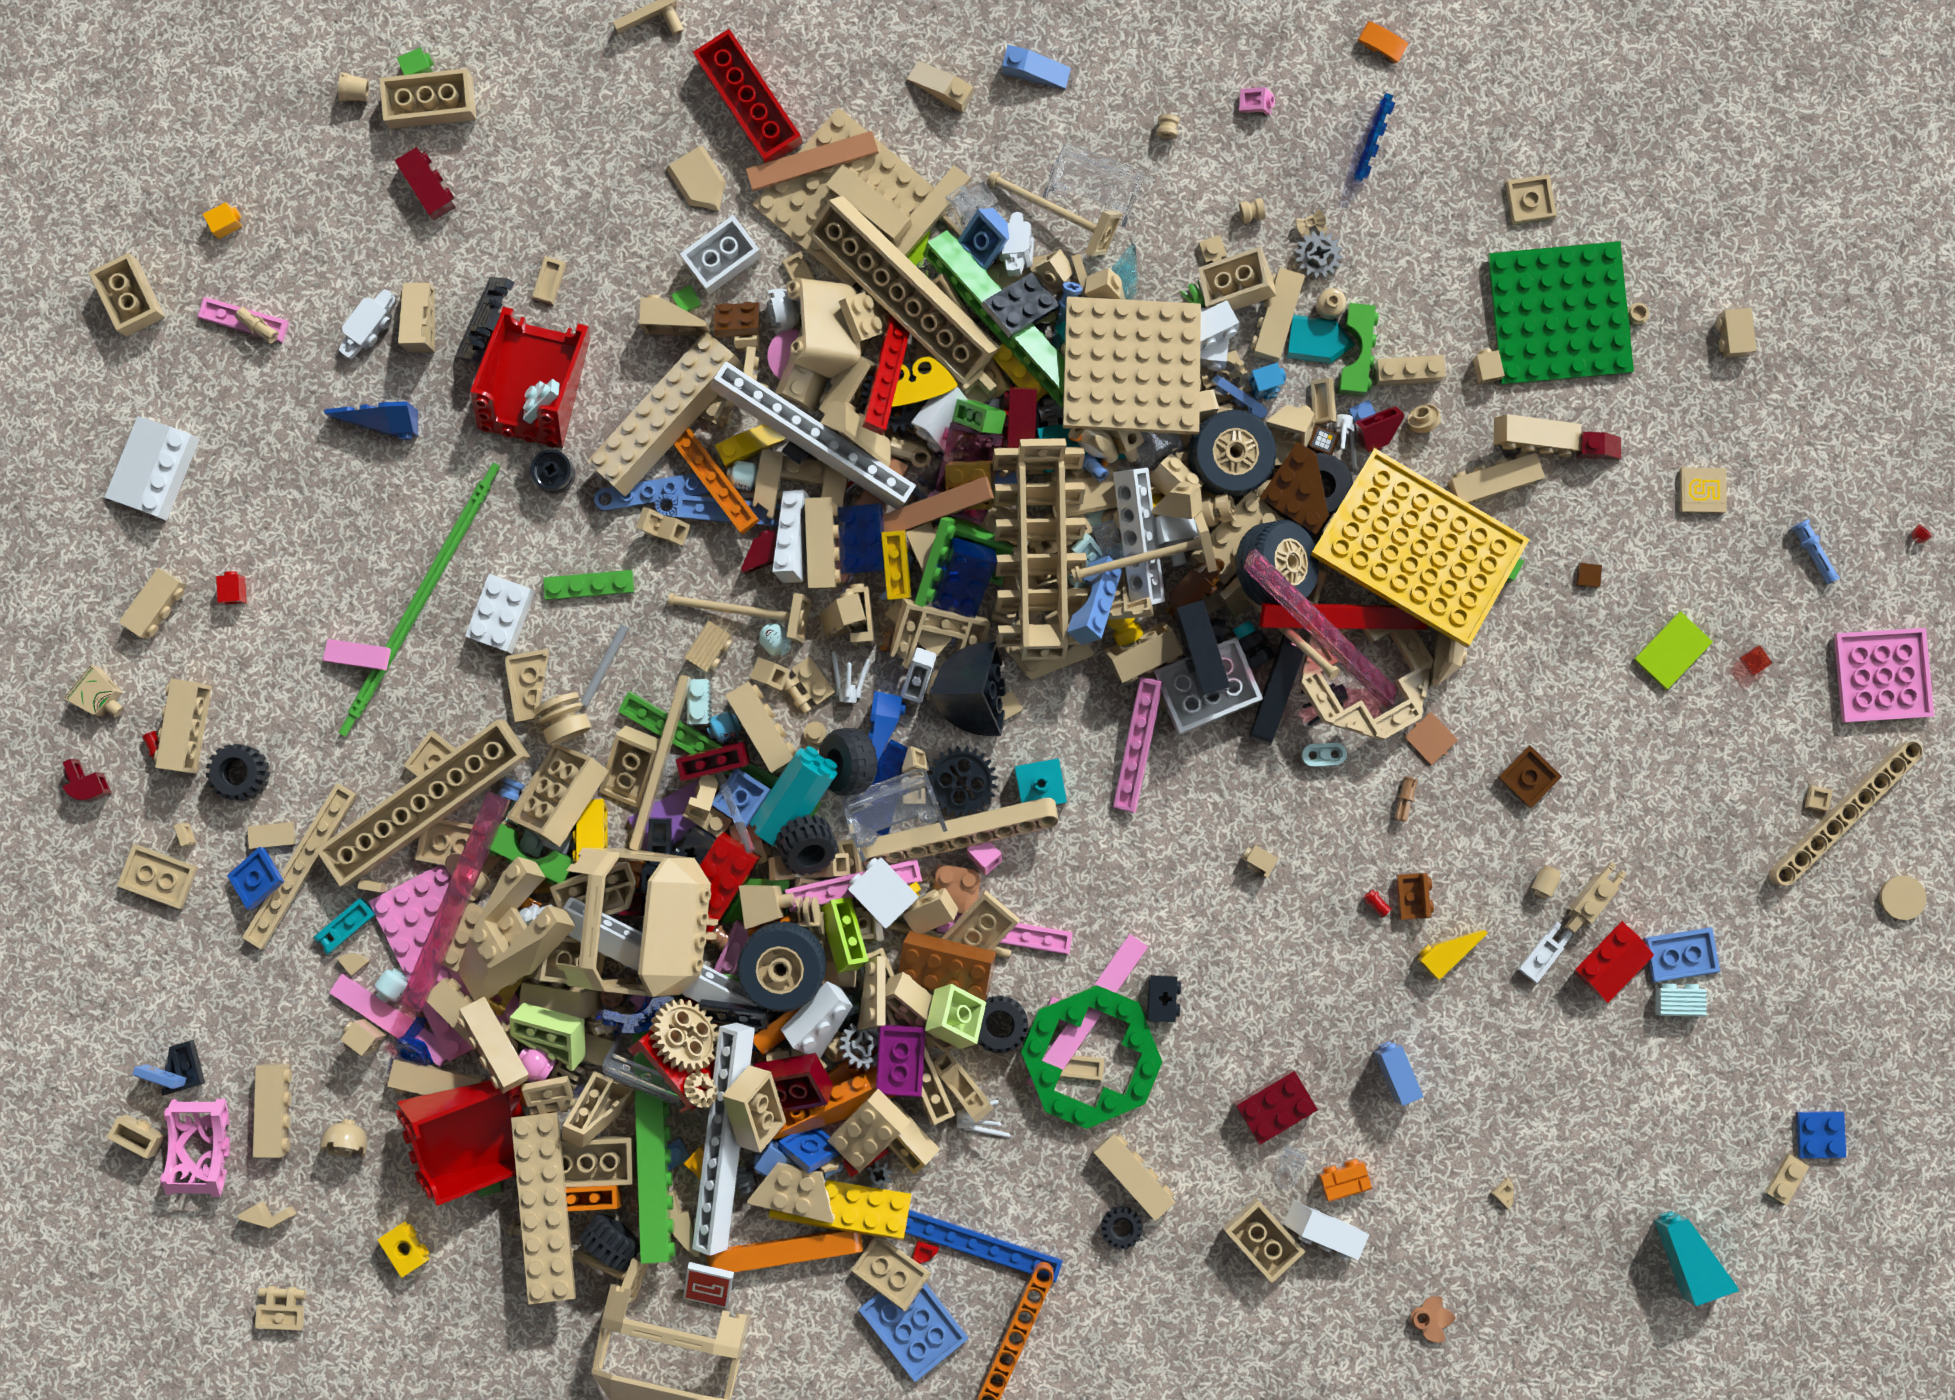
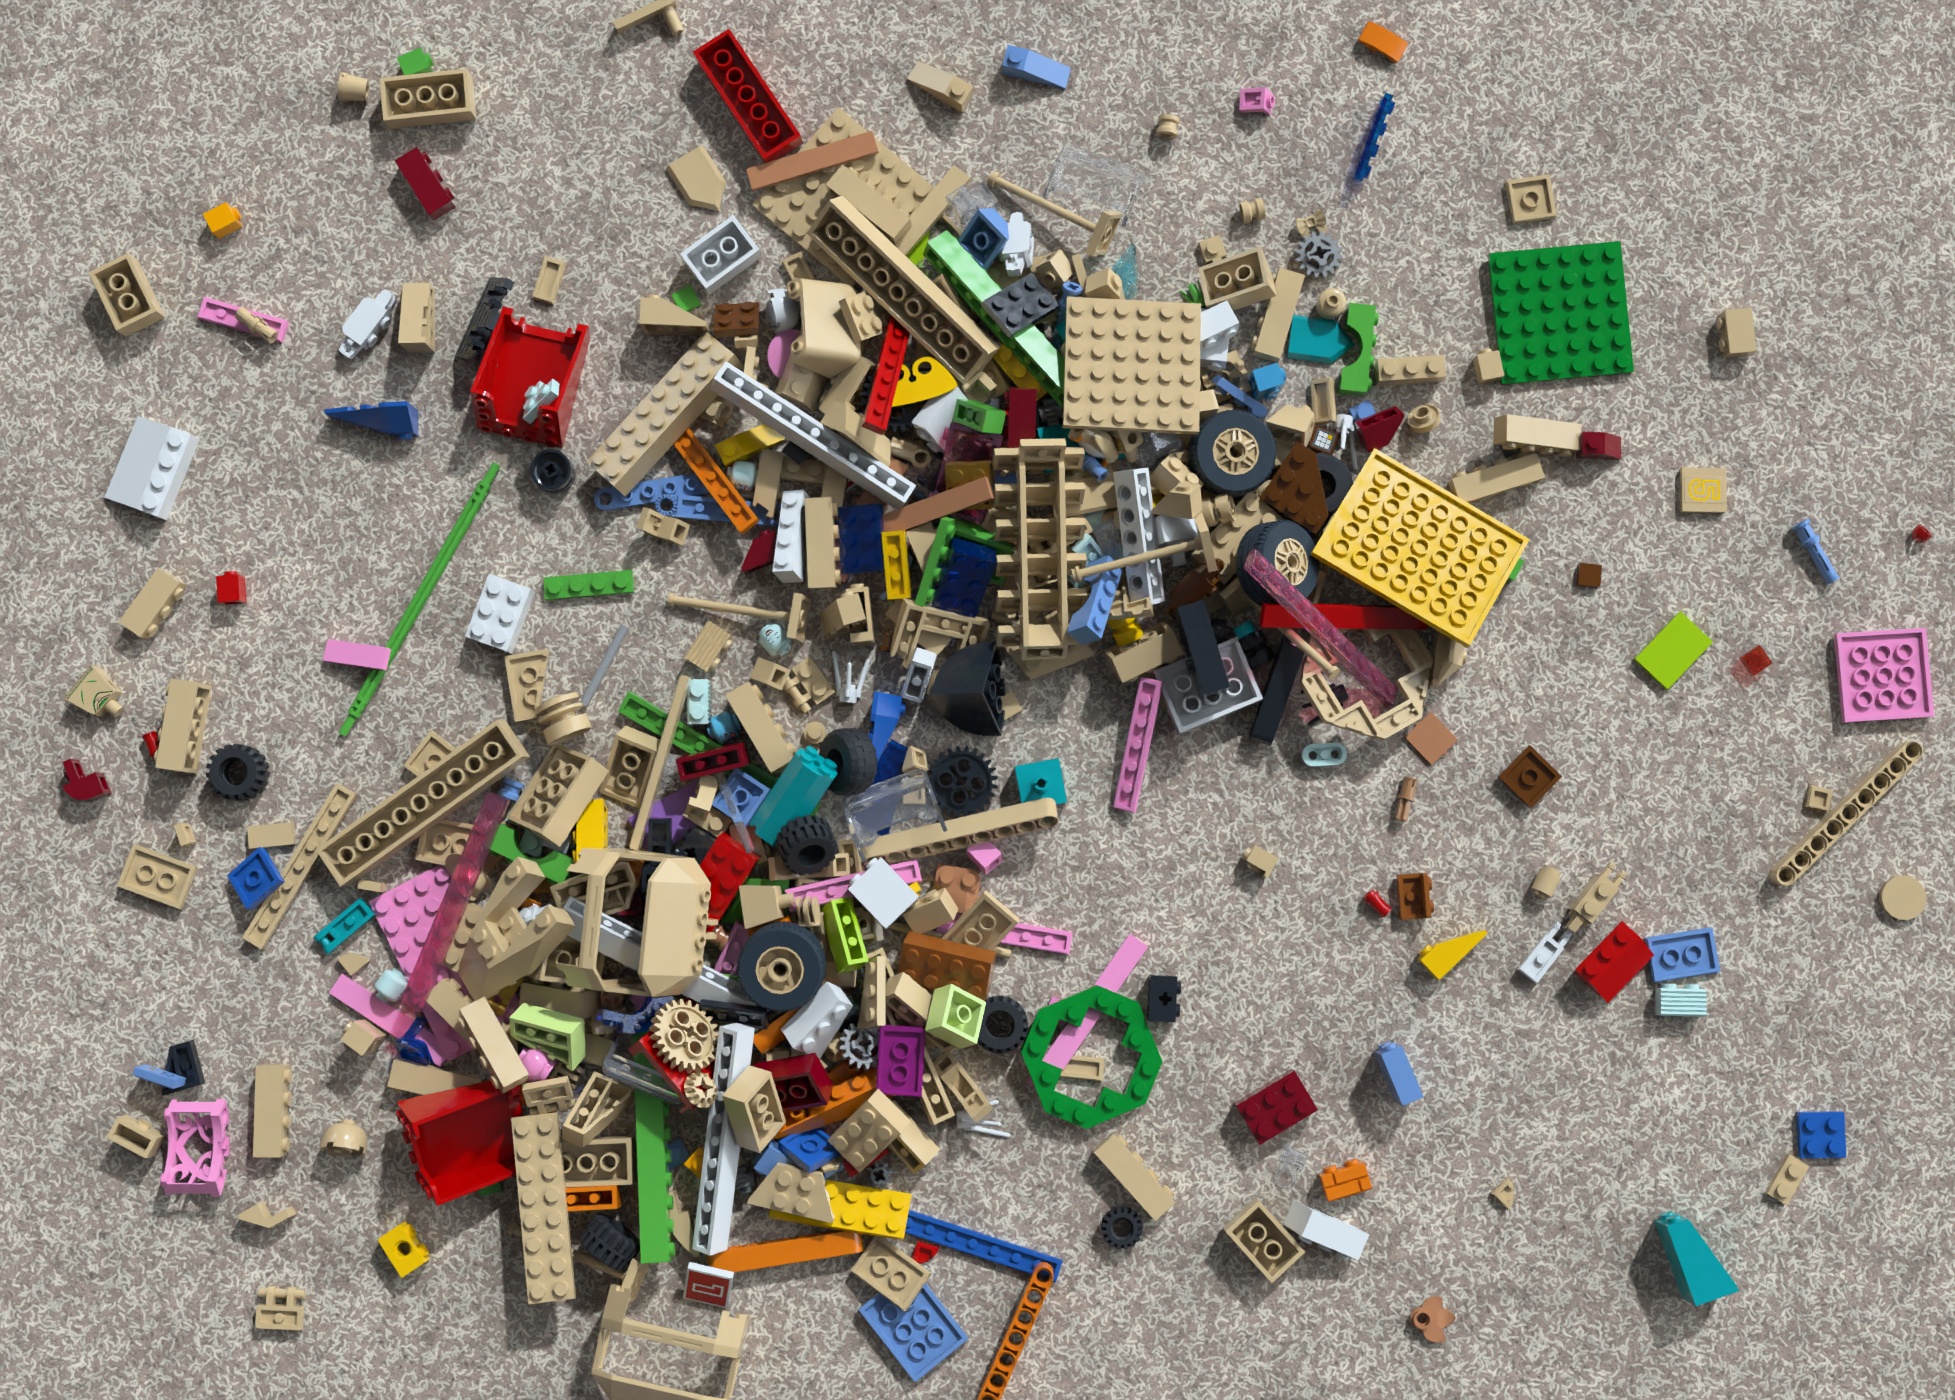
(1638, 313): tan plate -> none

